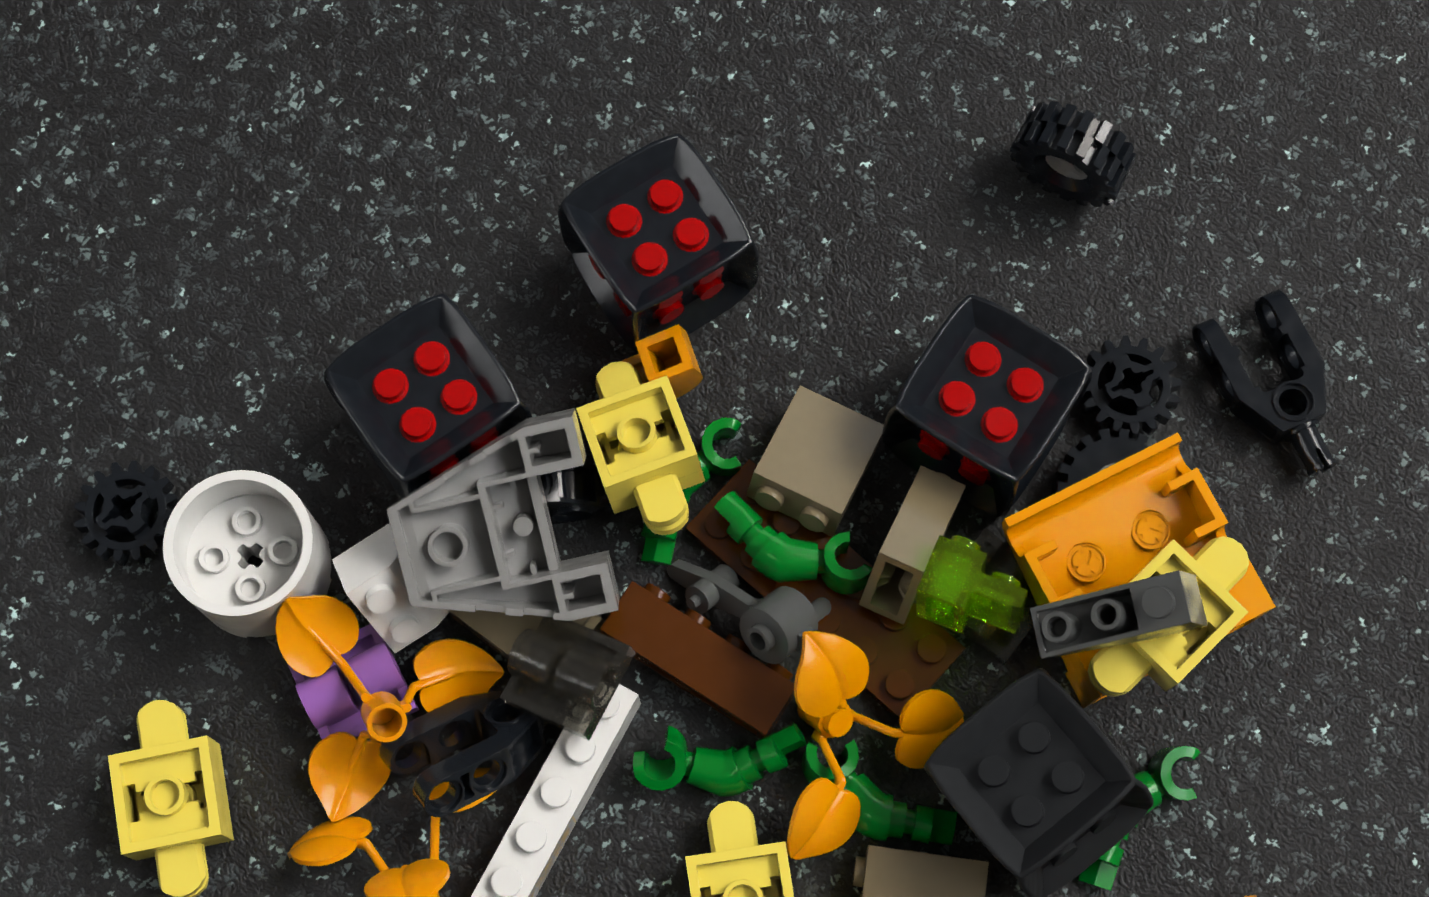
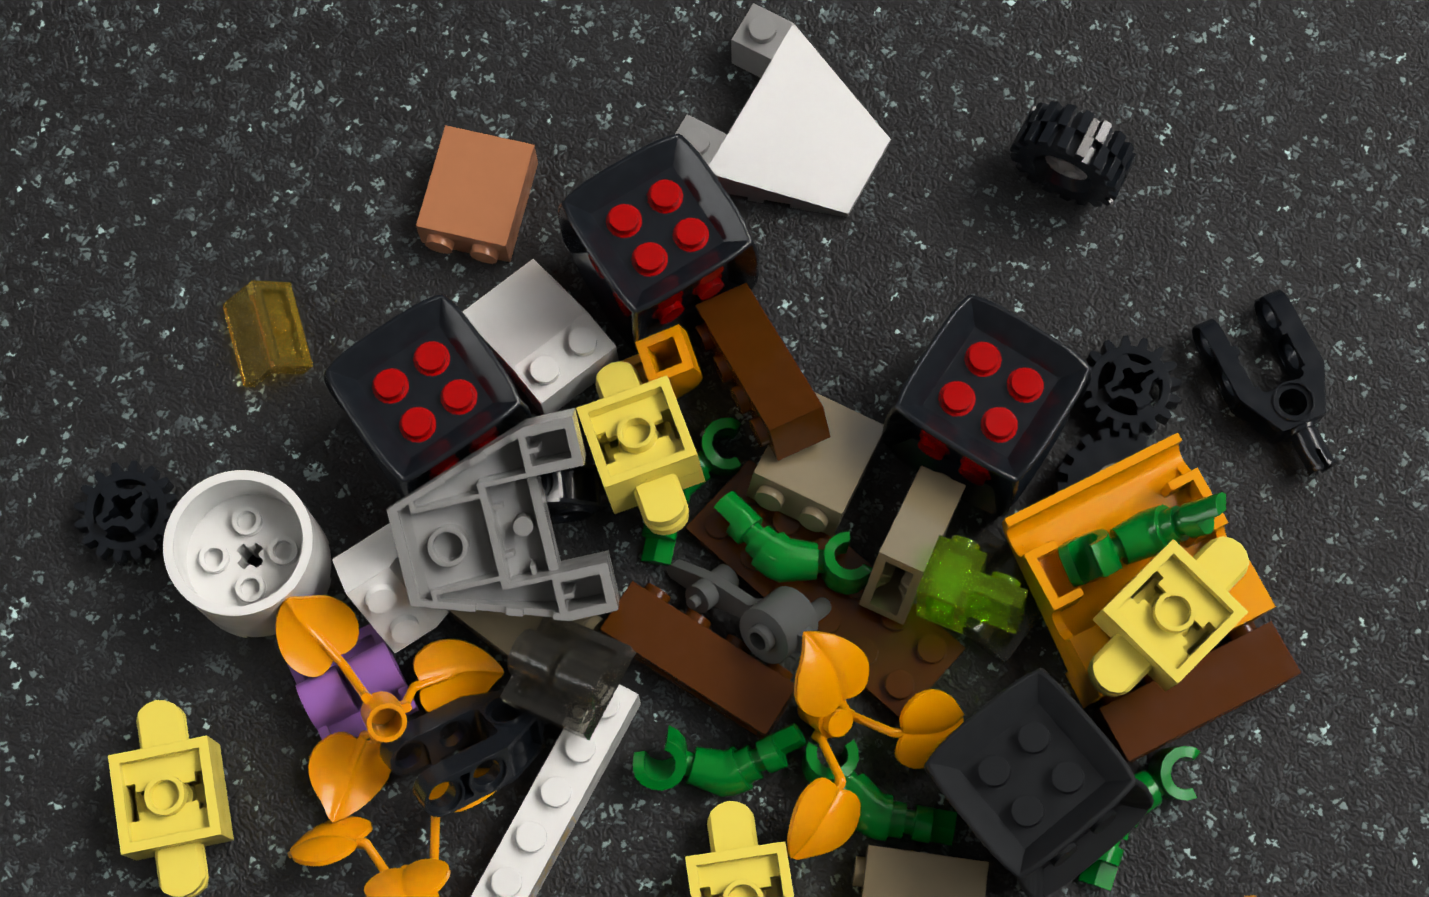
(266, 331): none -> clear yellow panel
(477, 195): none -> nougat brick
(542, 337): none -> white slope
(762, 372): none -> reddish brown brick
(800, 130): none -> wedge
(1119, 615): dark grey slope -> none
(1138, 538): none -> green piece
(1220, 683): none -> reddish brown brick

